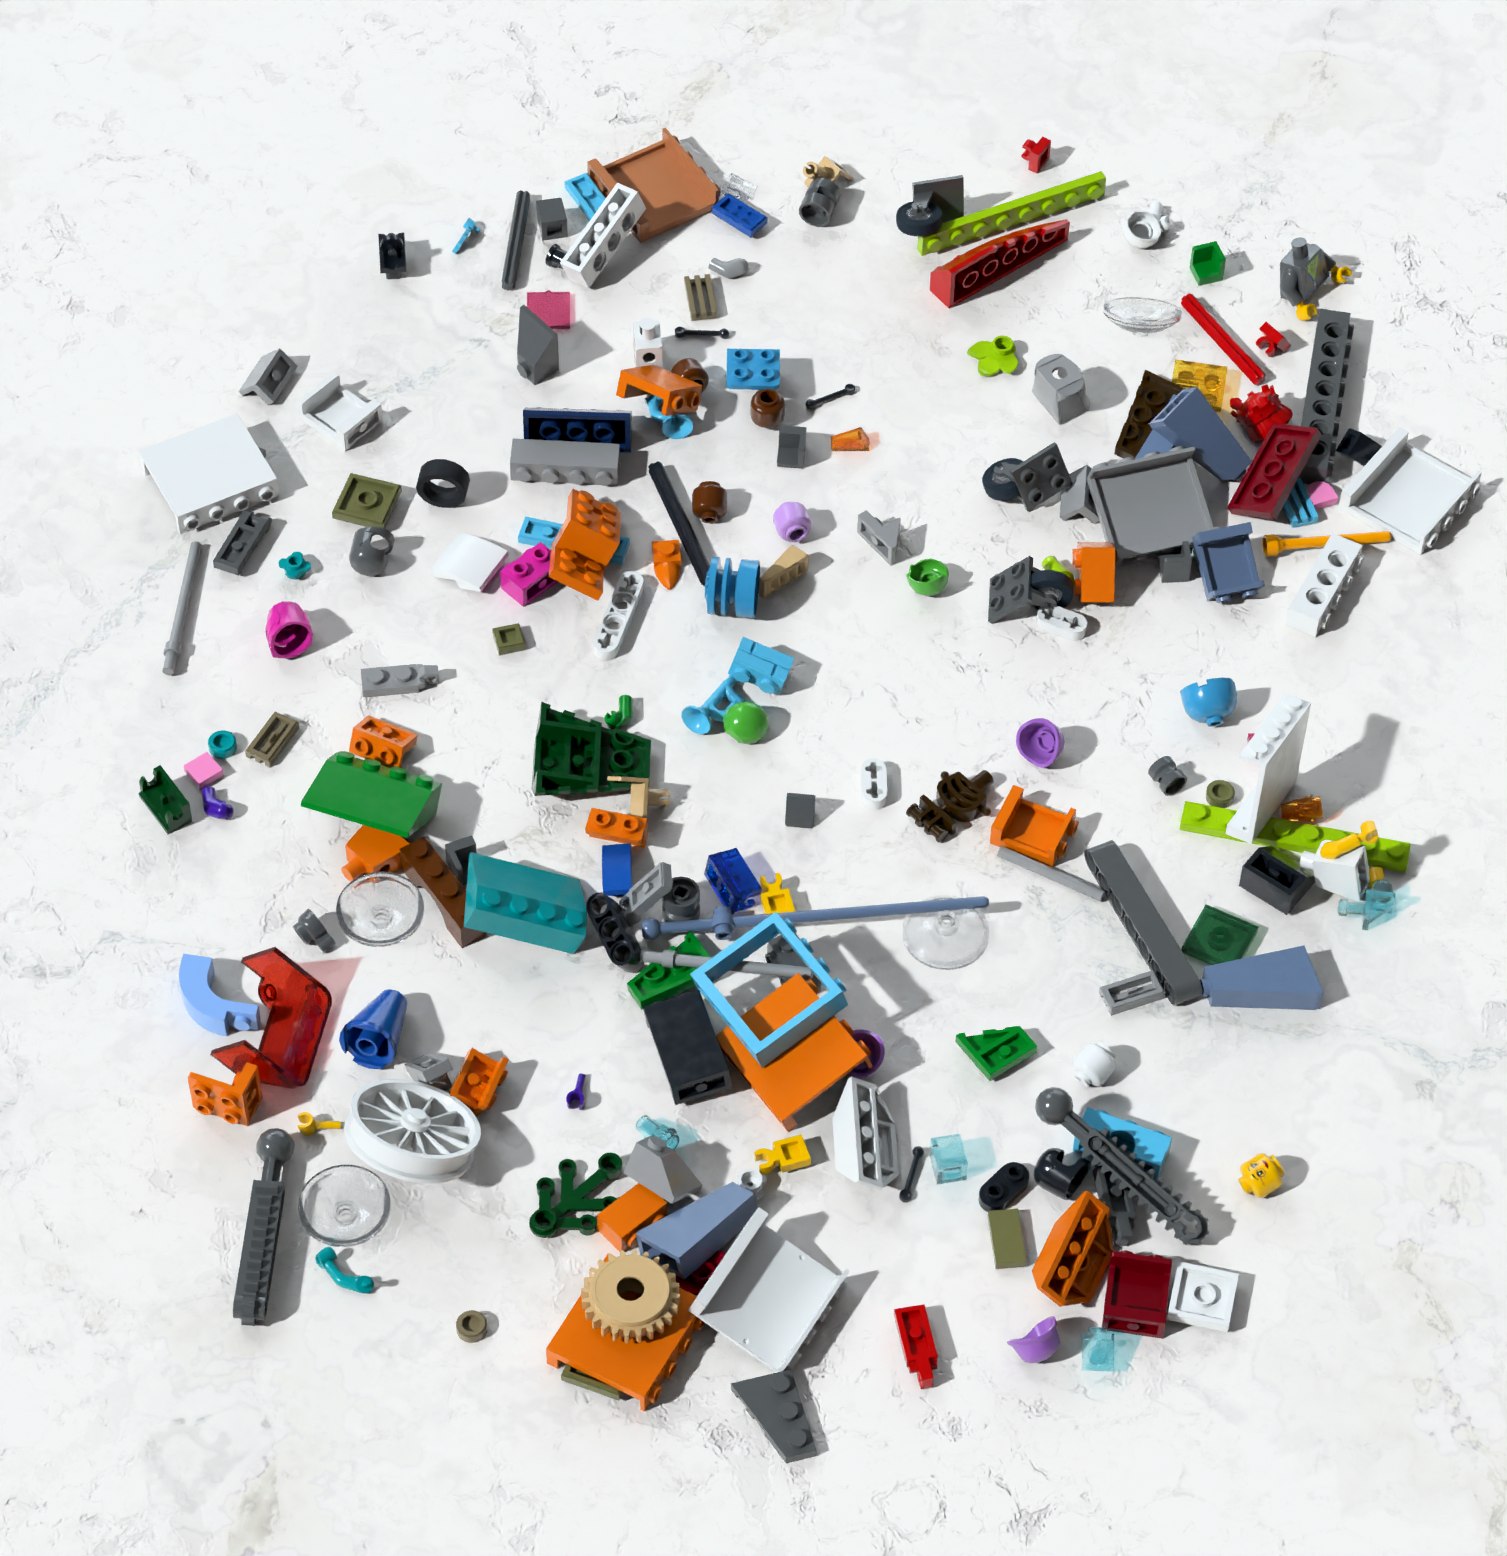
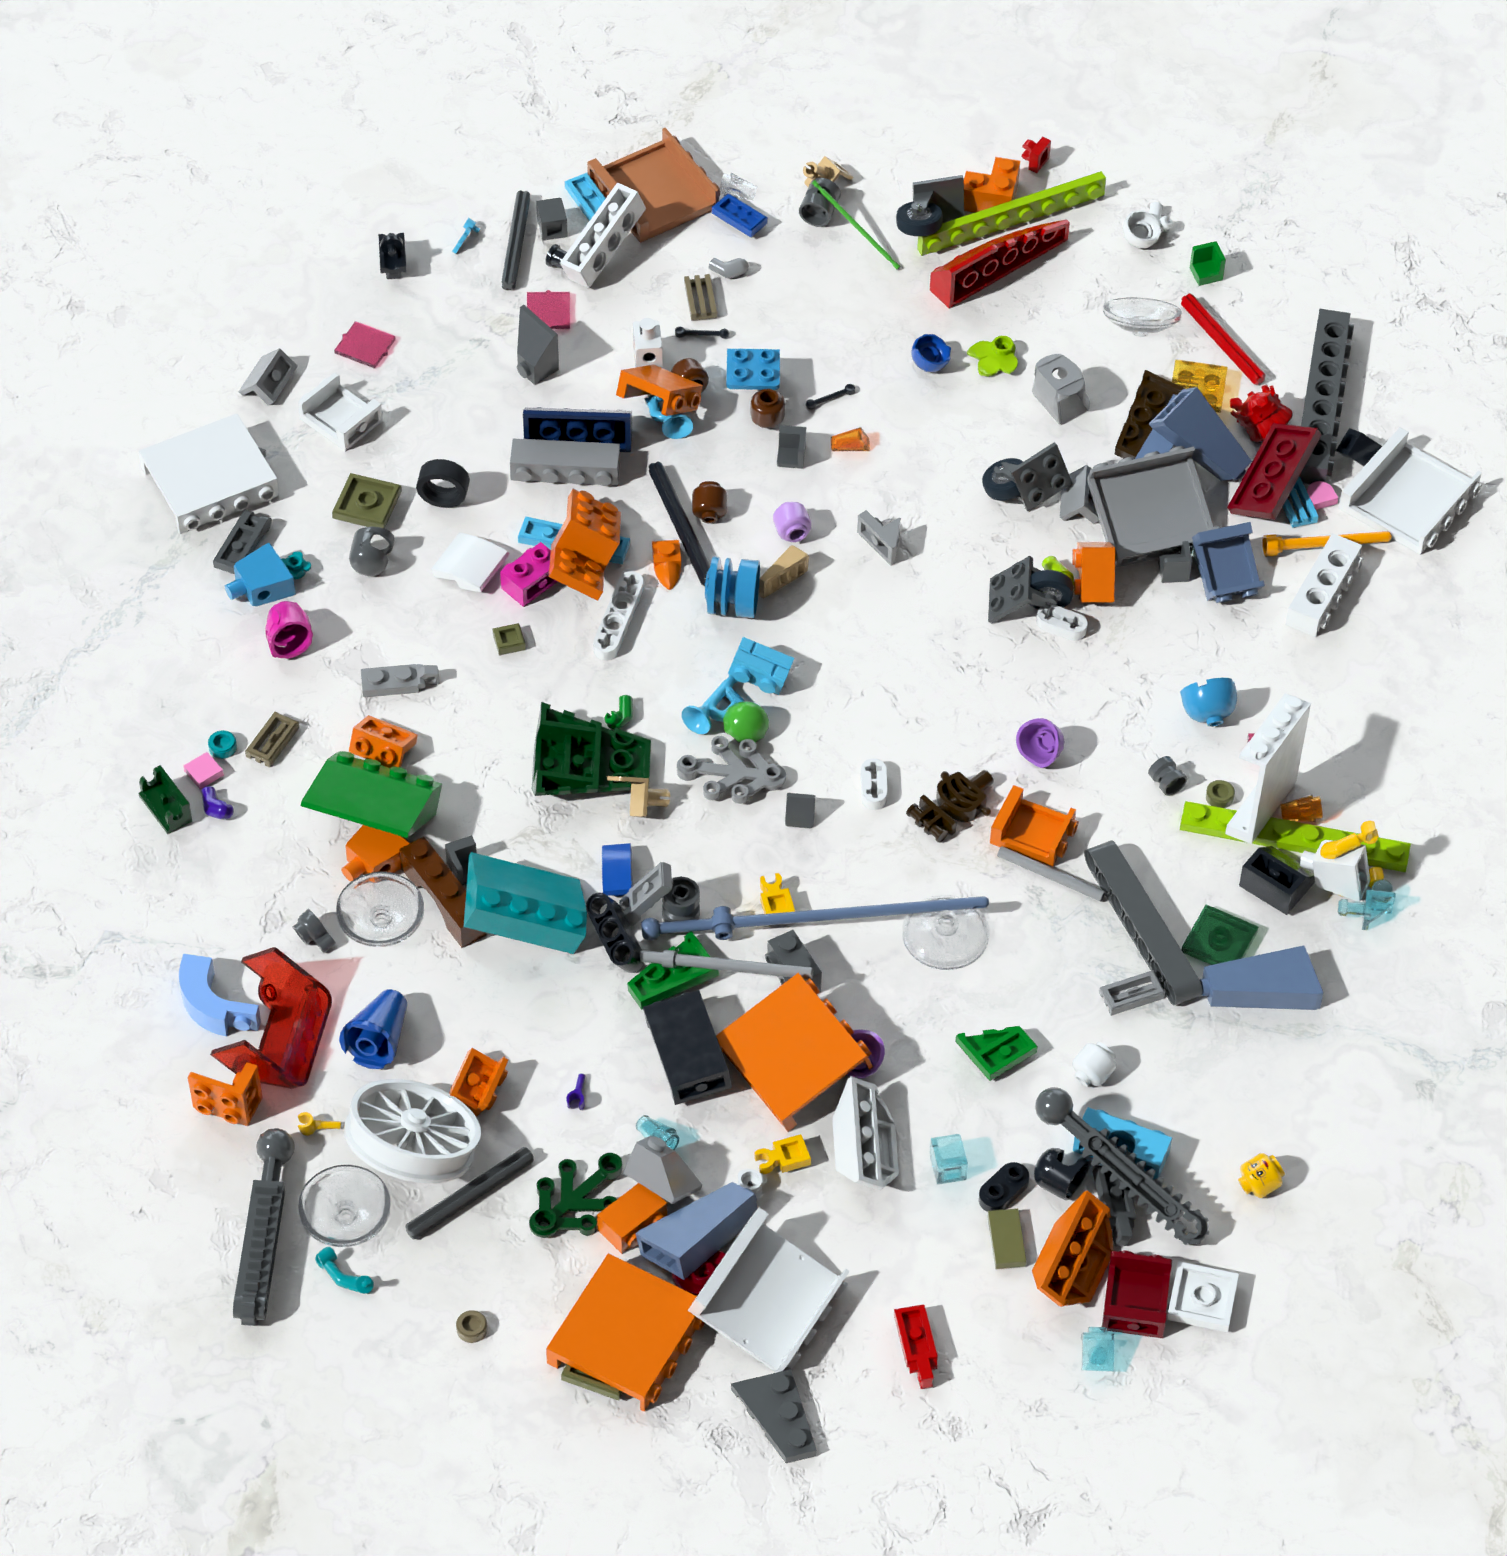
(173, 647): light grey bar -> none
(261, 578): none -> dark azure torso
(364, 344): none -> clear pink piece
(431, 1070): light grey slope -> none
(469, 1193): none -> dark grey axle
(617, 827): orange bracket -> none
(630, 1274): tan gear -> none
(732, 880): clear blue hinge -> none
(733, 772): none -> light grey plant
(798, 1026): medium azure window -> none
(855, 224): none -> bright green piece
(905, 1194): black hinge -> none
(928, 577): bright green hair -> none
(930, 353): none -> blue hair
(987, 190): none -> orange brick
(1038, 1343): medium lavender helmet -> none
(1272, 337): red tile -> none
(1303, 272): dark grey torso -> none

